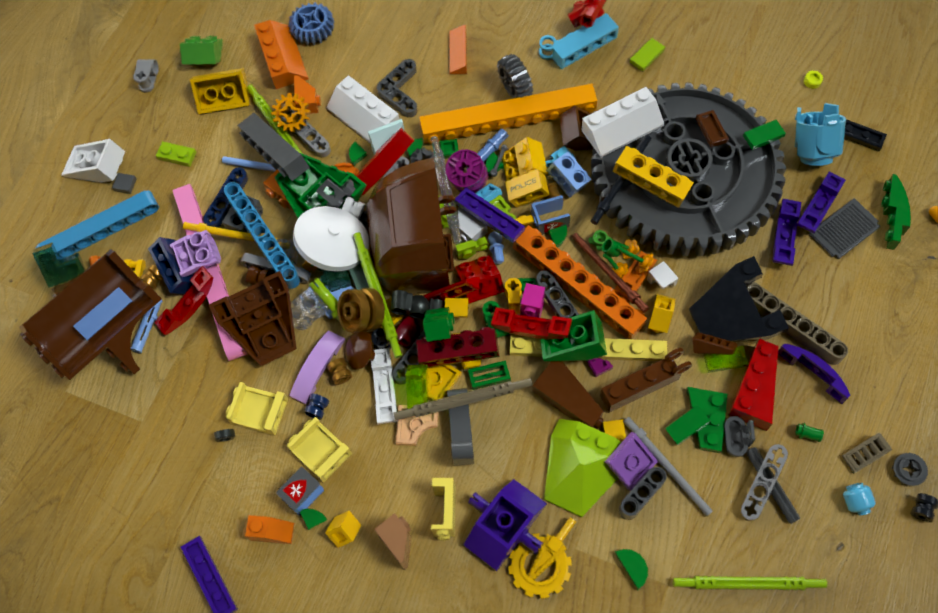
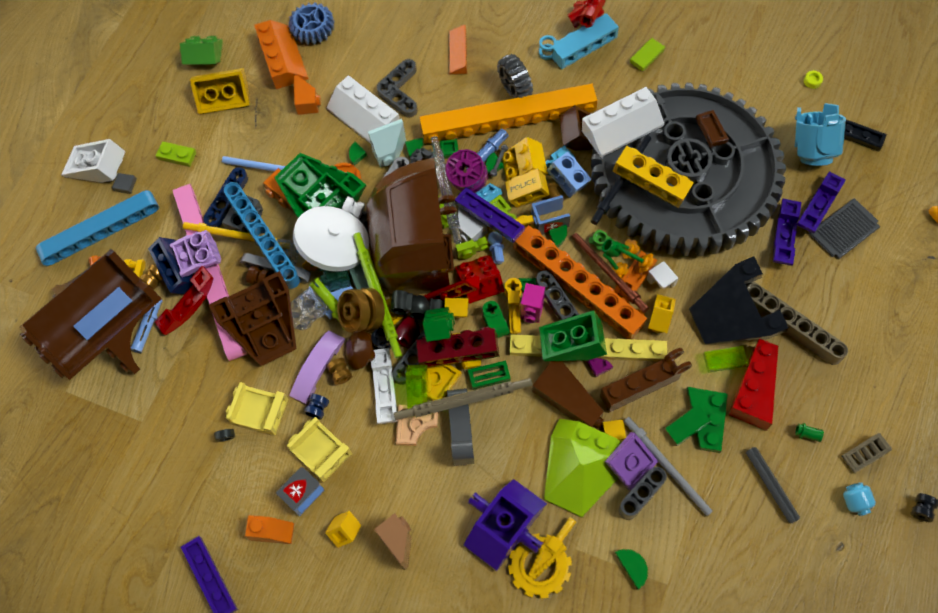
(55, 269): clear green brick -> none
(146, 73): light grey piece -> none
(266, 110): lime axle -> none
(272, 147): dark grey brick -> none
(292, 120): light orange gear -> none
(309, 130): light grey beam -> none
(312, 517): green tile -> none
(336, 199): dark grey bracket -> none
(384, 158): red slope -> none
(446, 488): light yellow panel -> none
(531, 326): red slope -> none
(712, 345): reddish brown slope -> none
(738, 436): dark grey bracket -> none
(764, 134): green tile -> none
(768, 484): light grey beam -> none
(785, 583): lime axle -> none
(819, 367): dark purple slope -> none
(897, 209): green slope -> none
(916, 463): dark grey gear -> none

